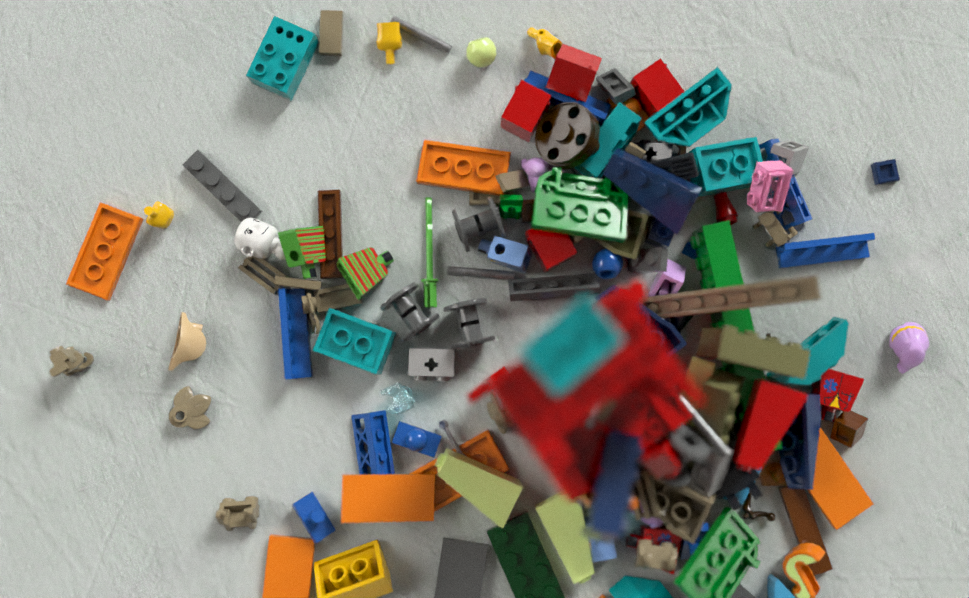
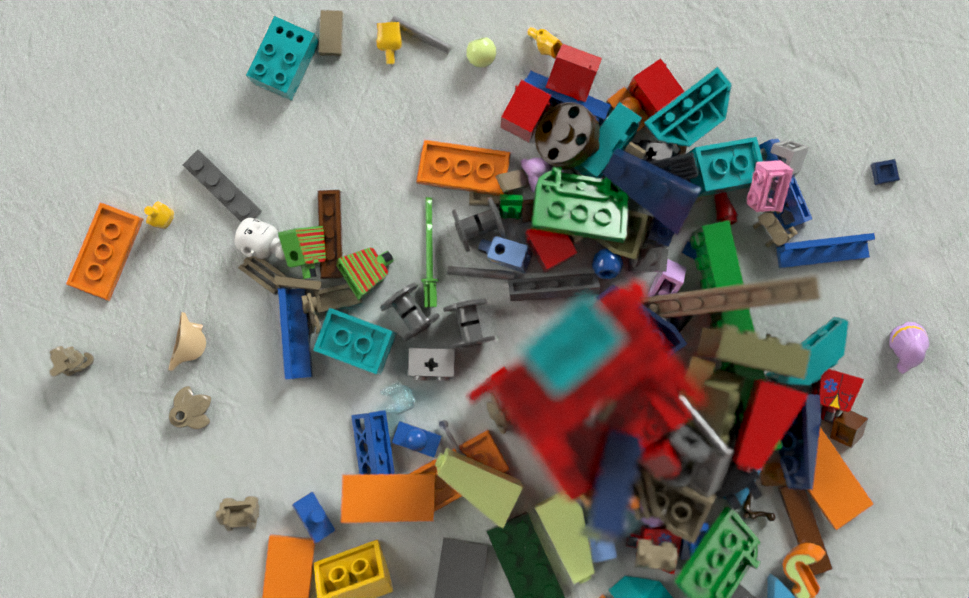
(615, 86): dark grey plate -> none

